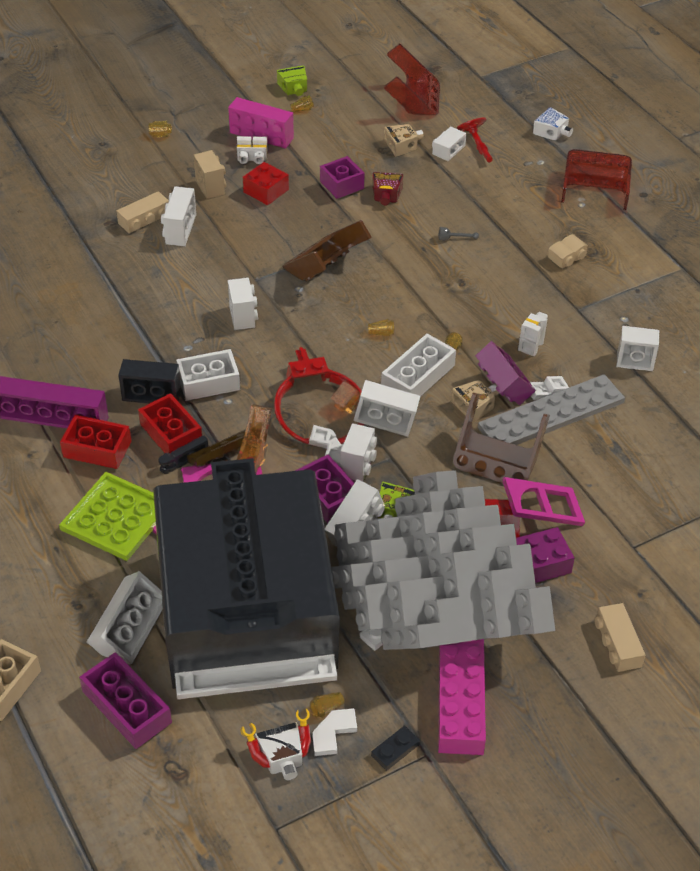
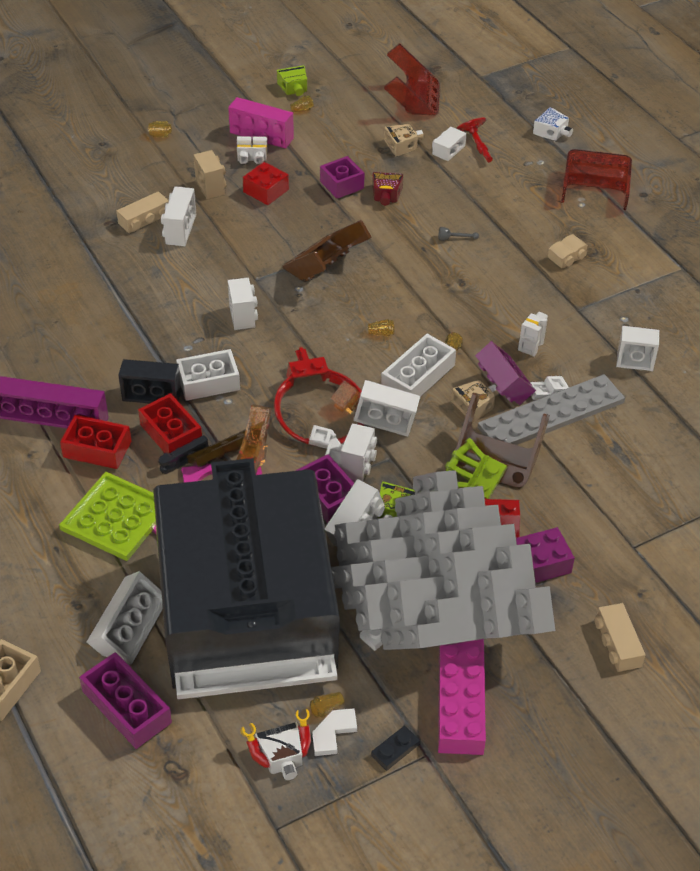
(487, 471): none -> lime plate
(516, 487): dark pink window -> none

